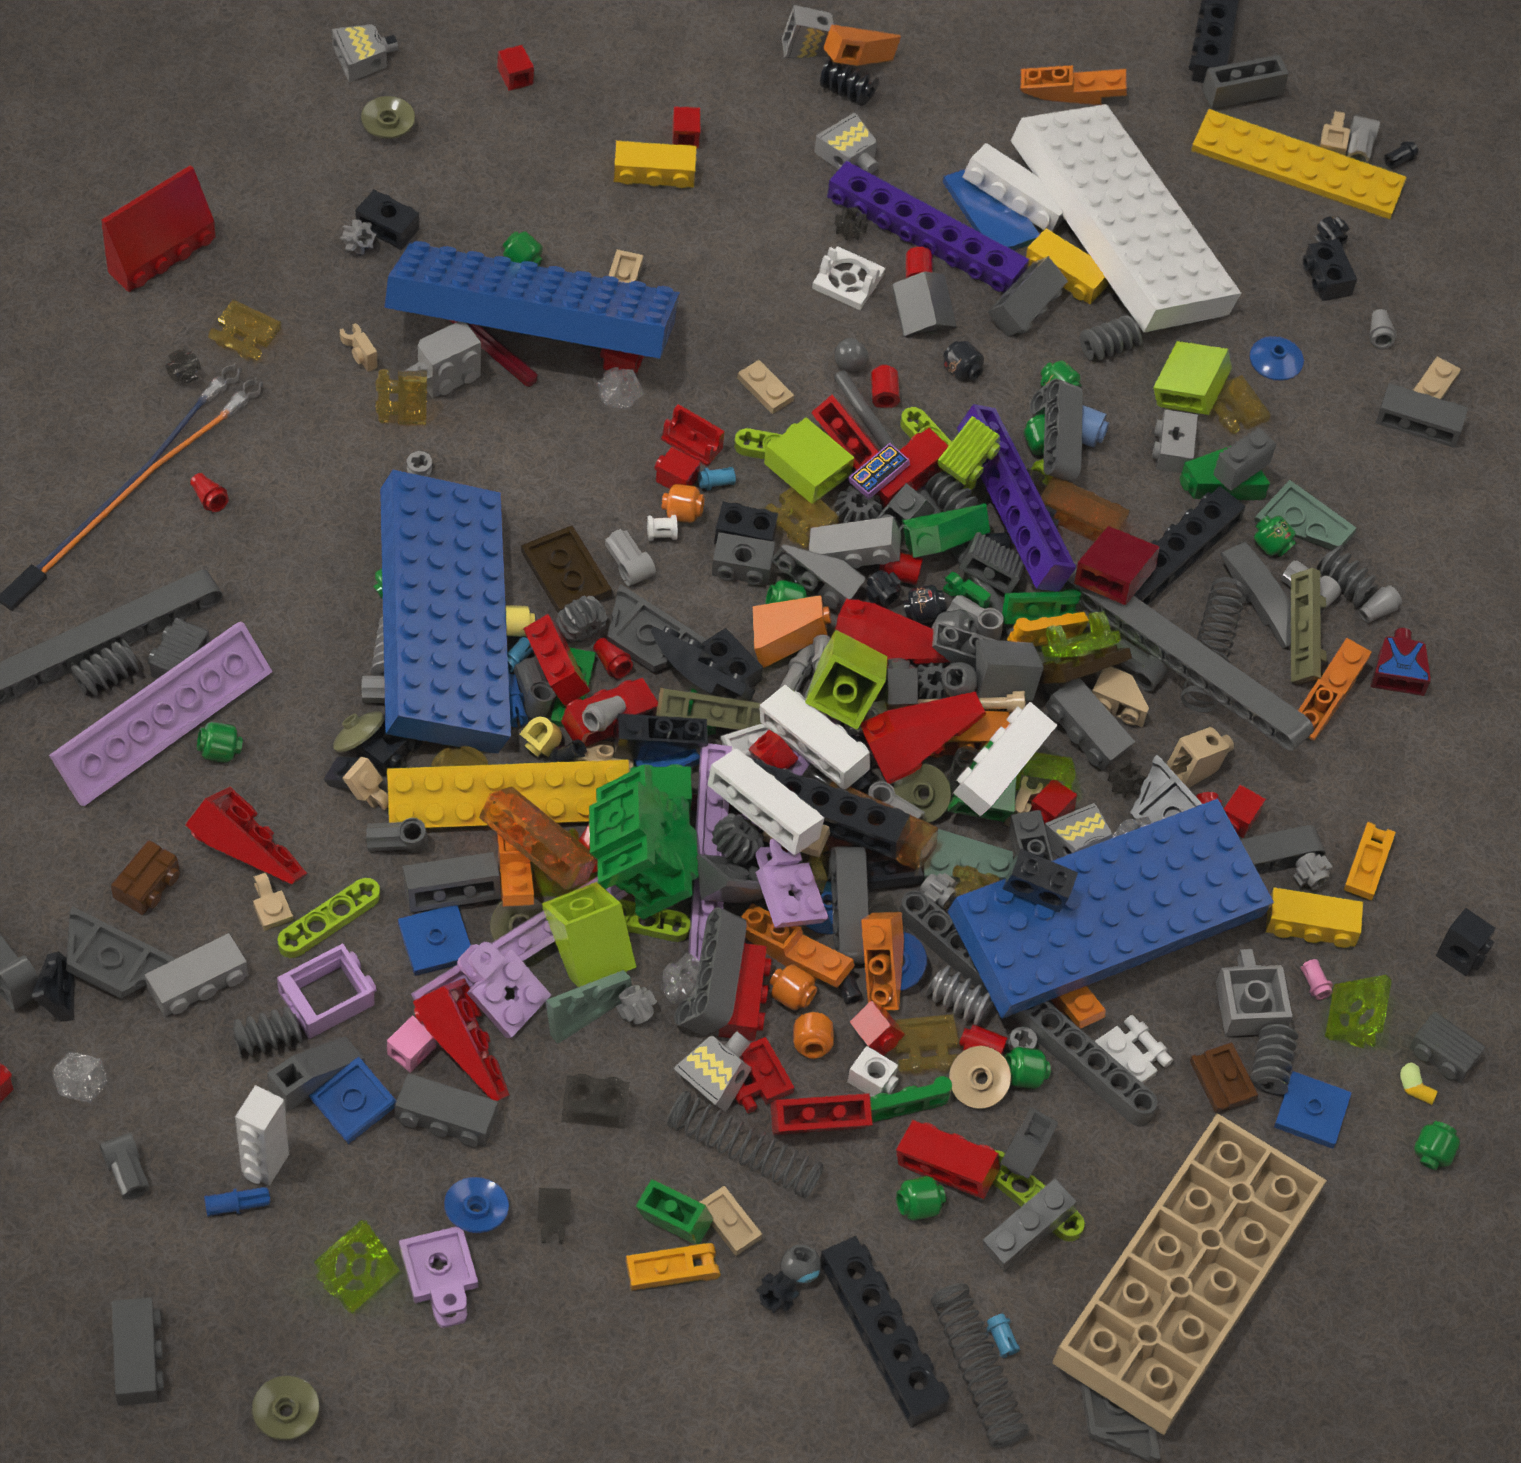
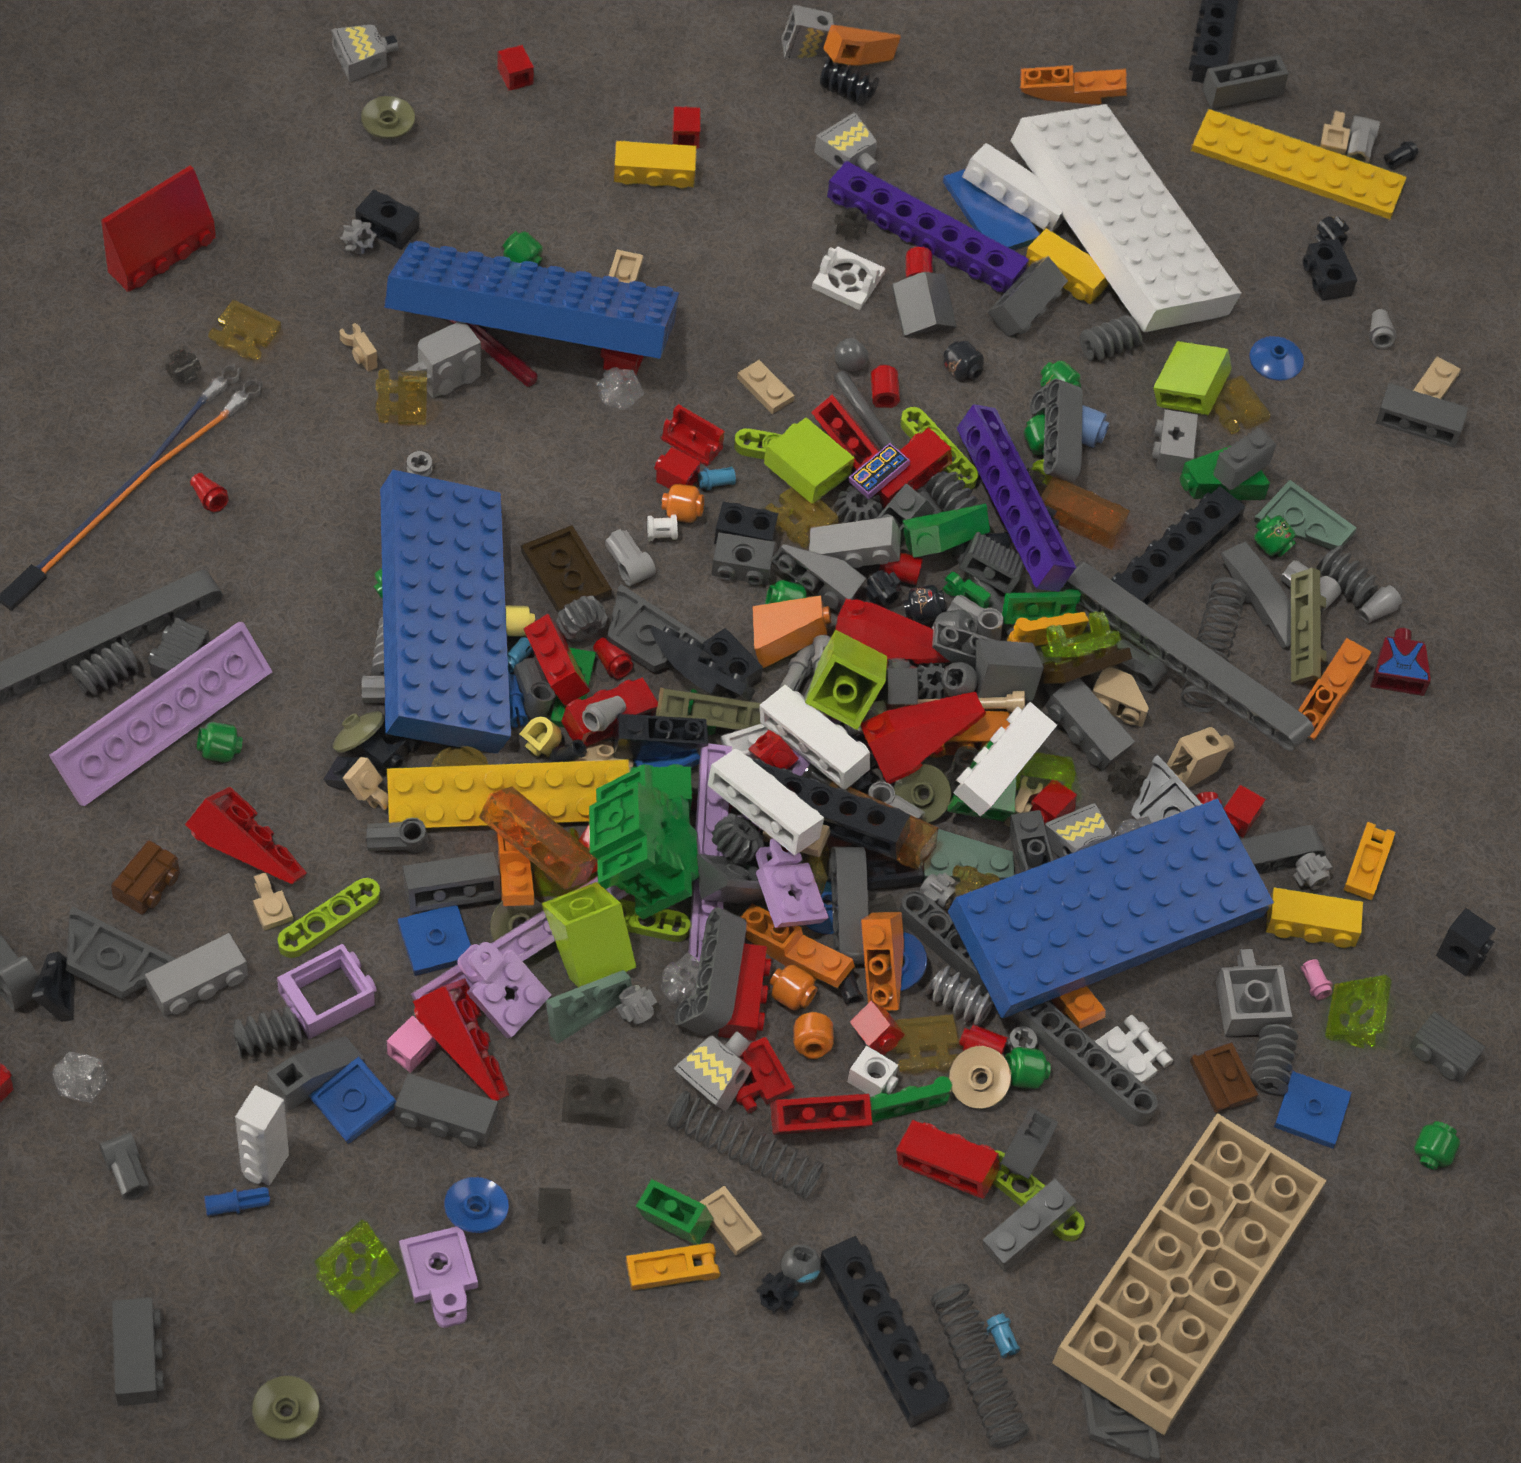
(920, 1198): green head -> none
(970, 451): lime brick -> none
(1040, 880): black brick -> none
(1116, 565): dark red brick -> none
(1413, 1084): arm -> none

